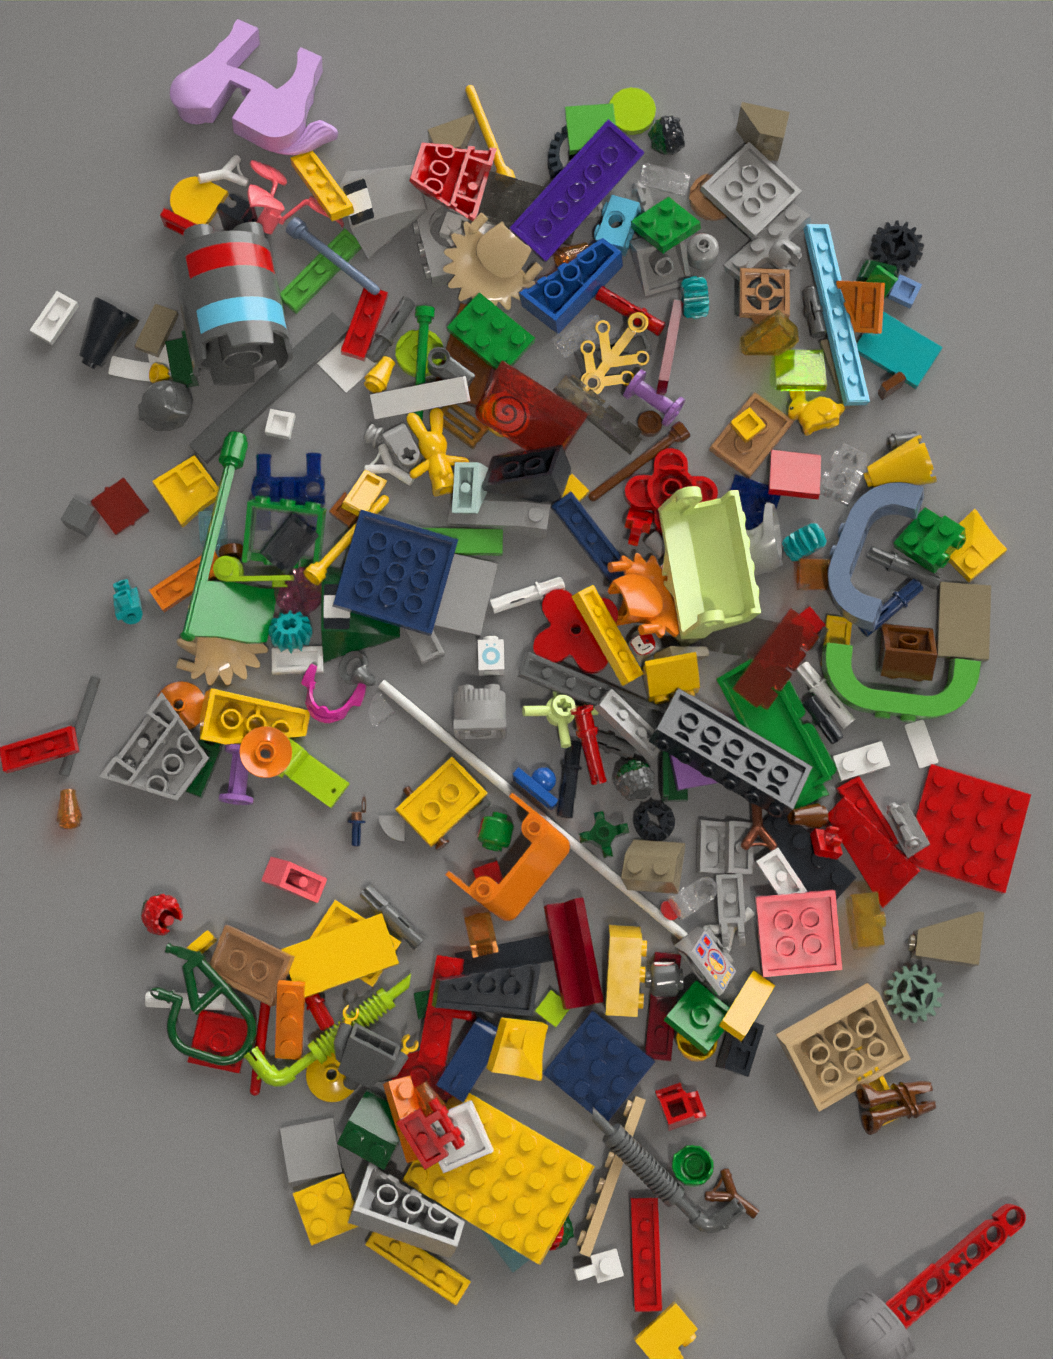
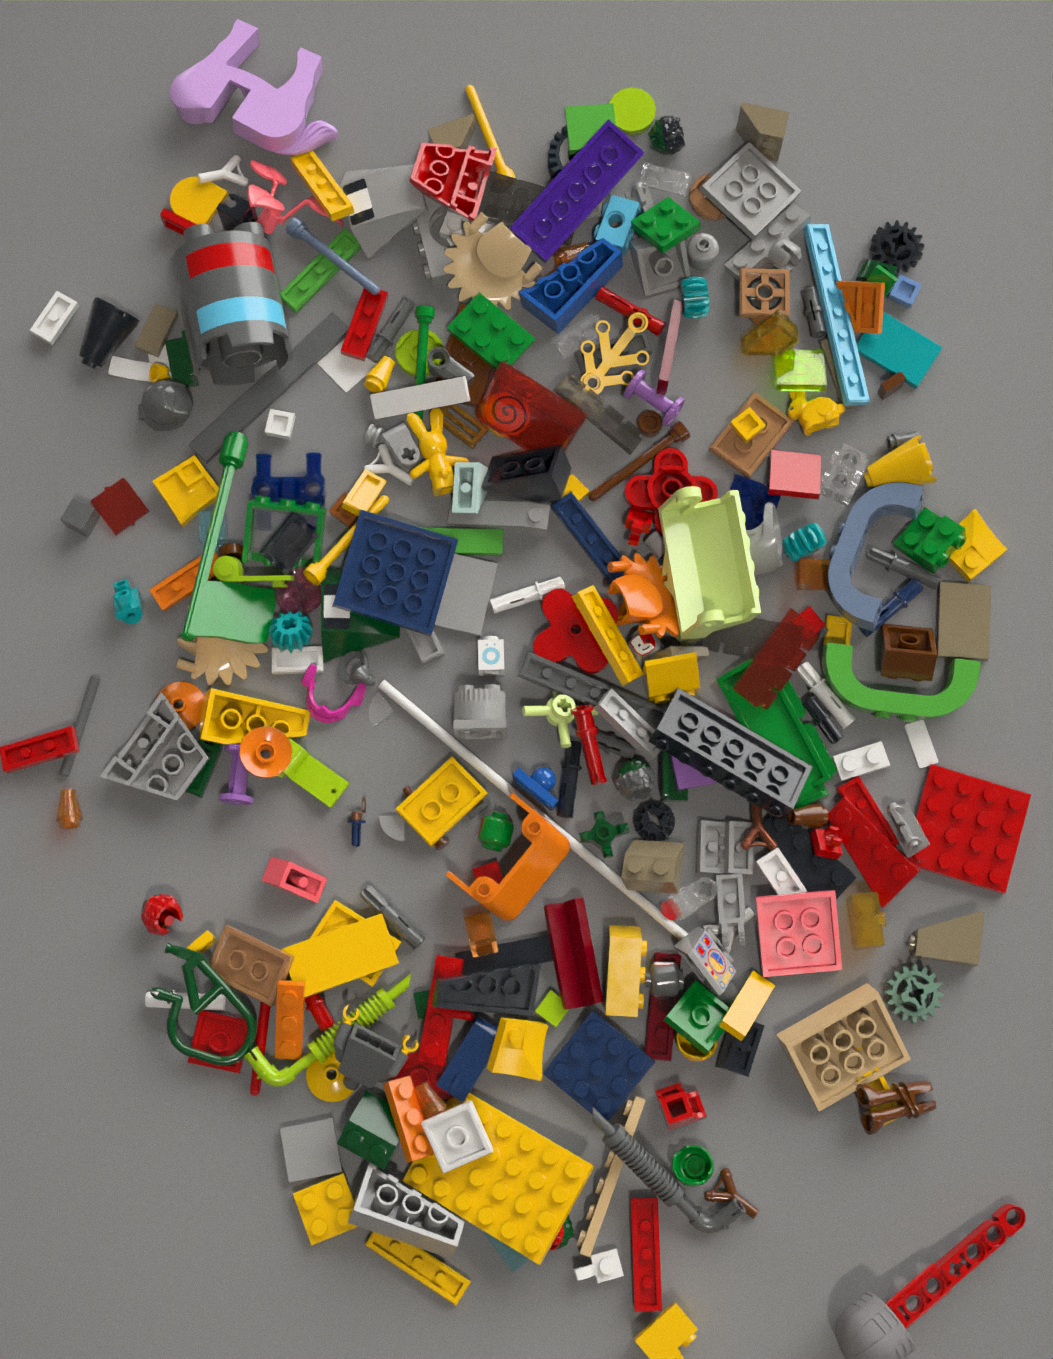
(422, 1136): red plate -> none

